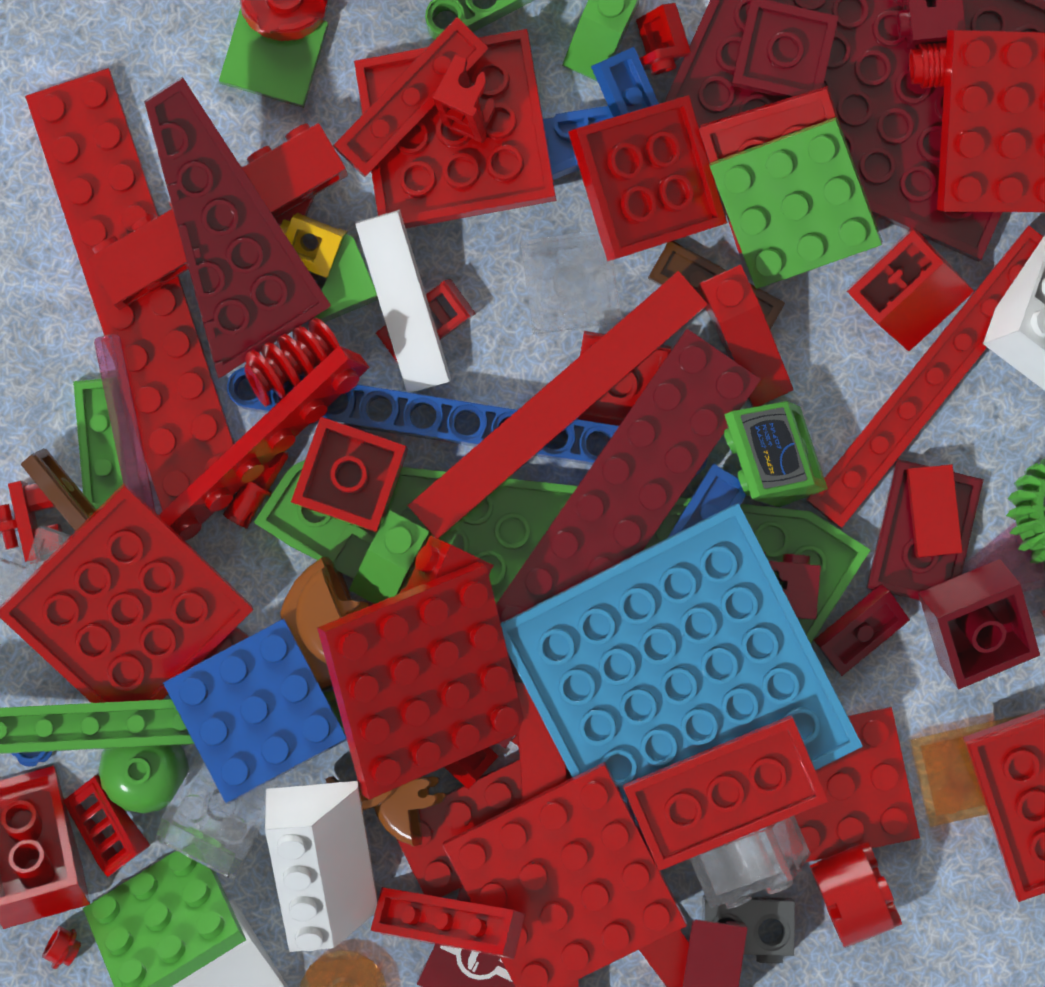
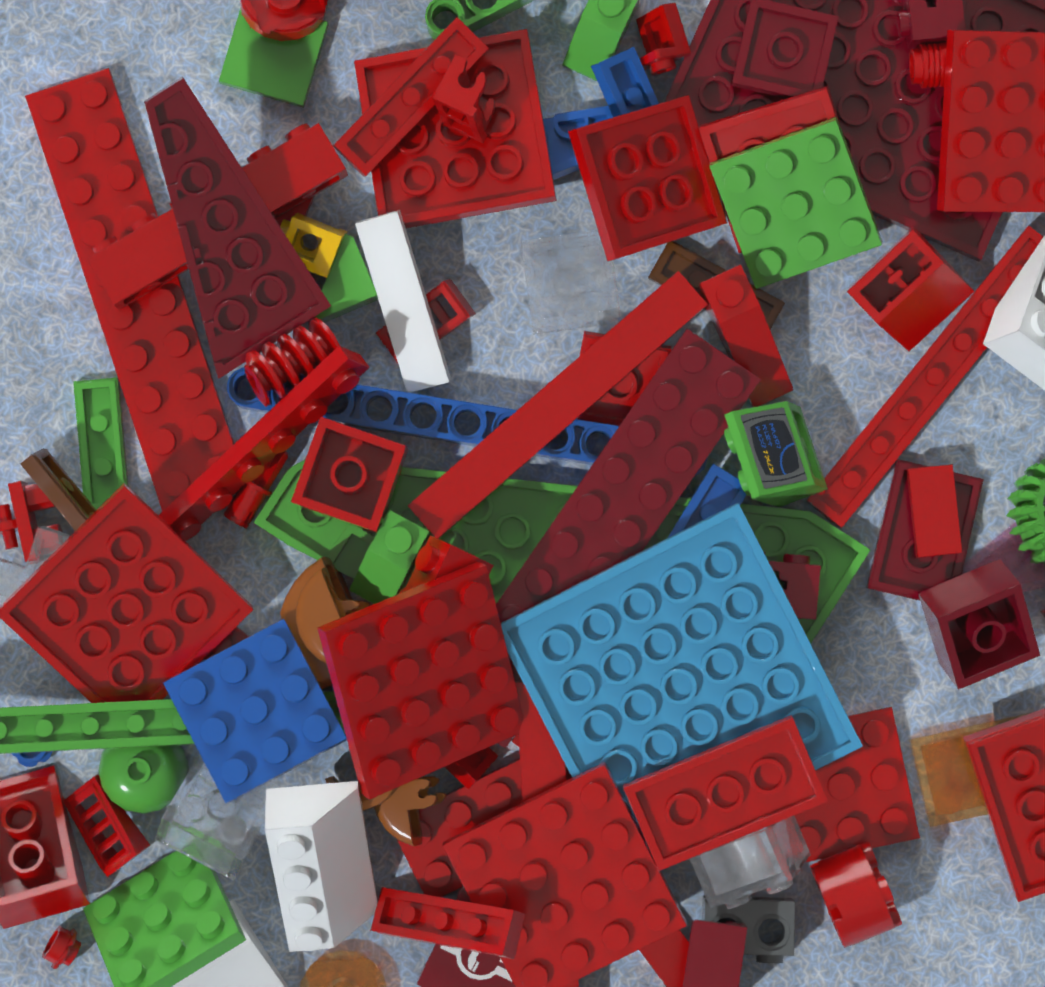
(123, 416): clear pink axle -> none
(861, 629): dark red plate -> none

